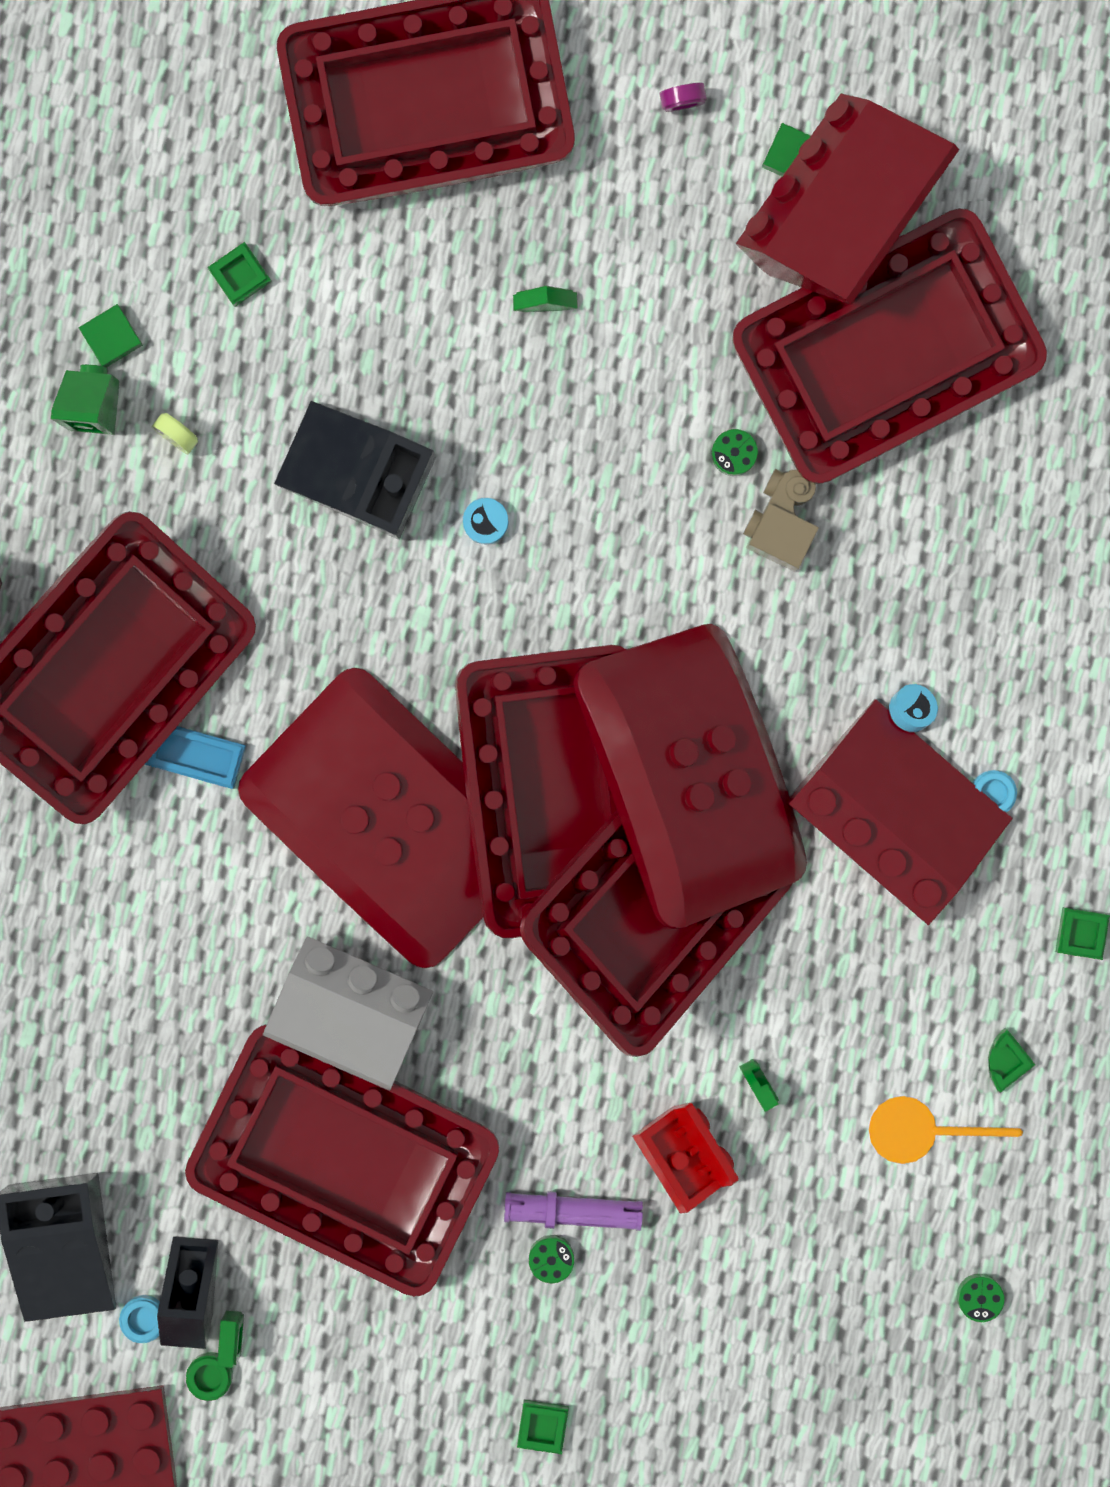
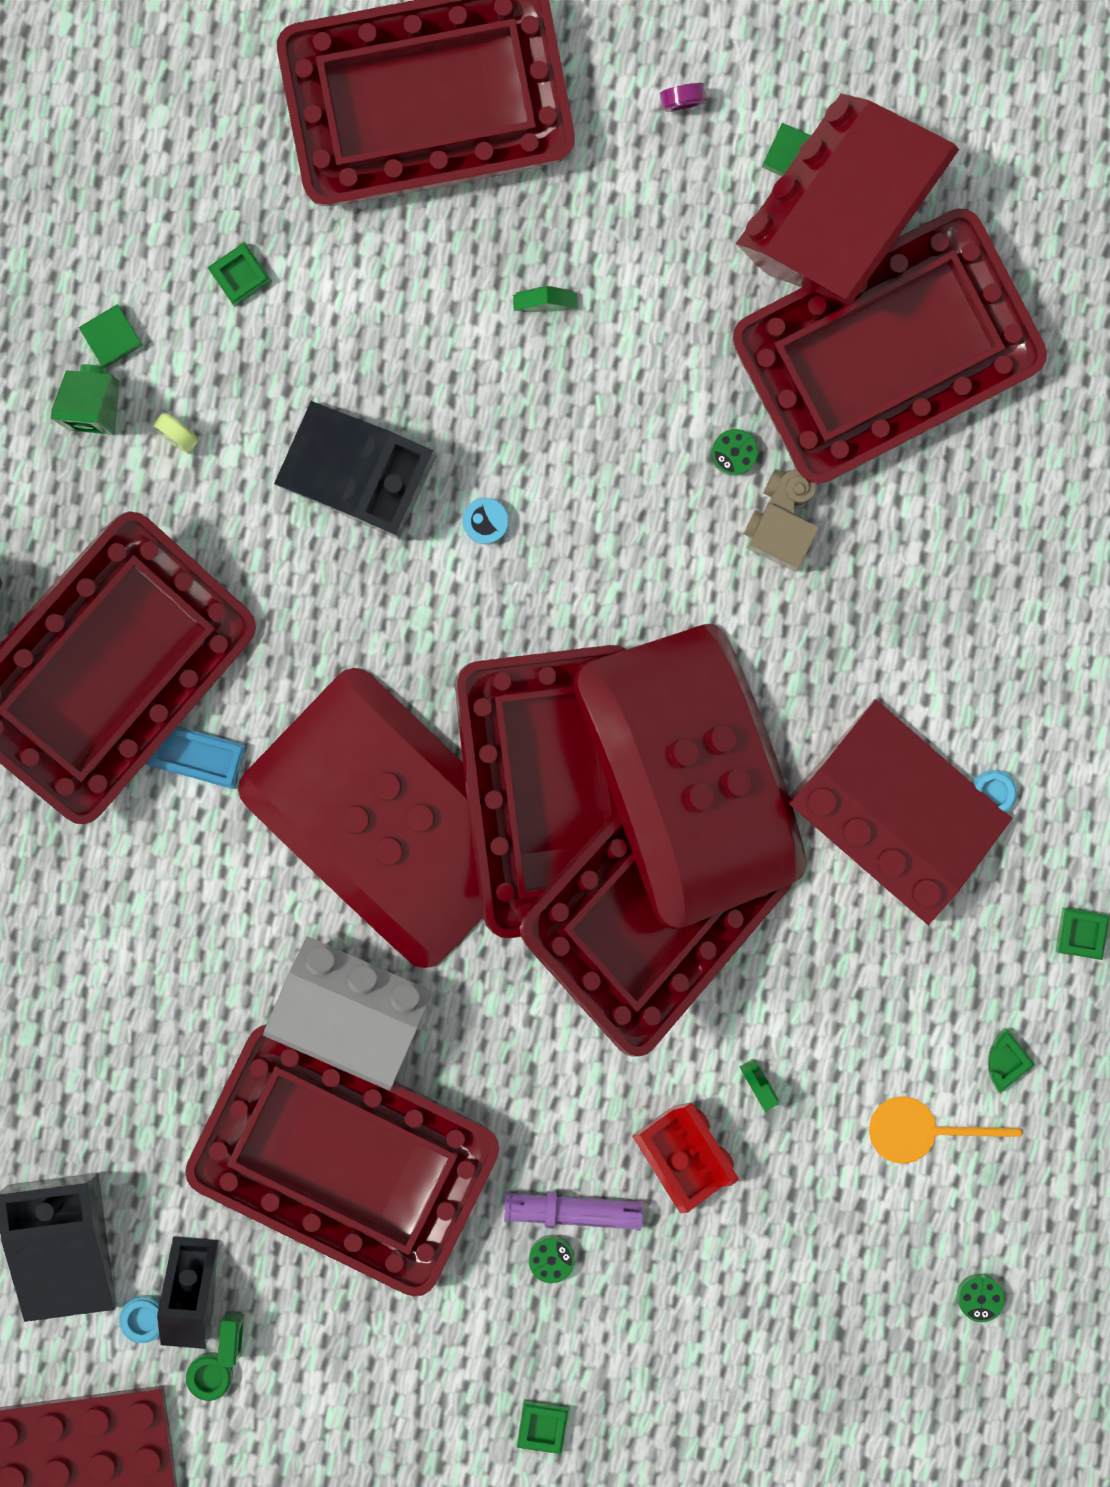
(913, 708): medium azure tile -> none

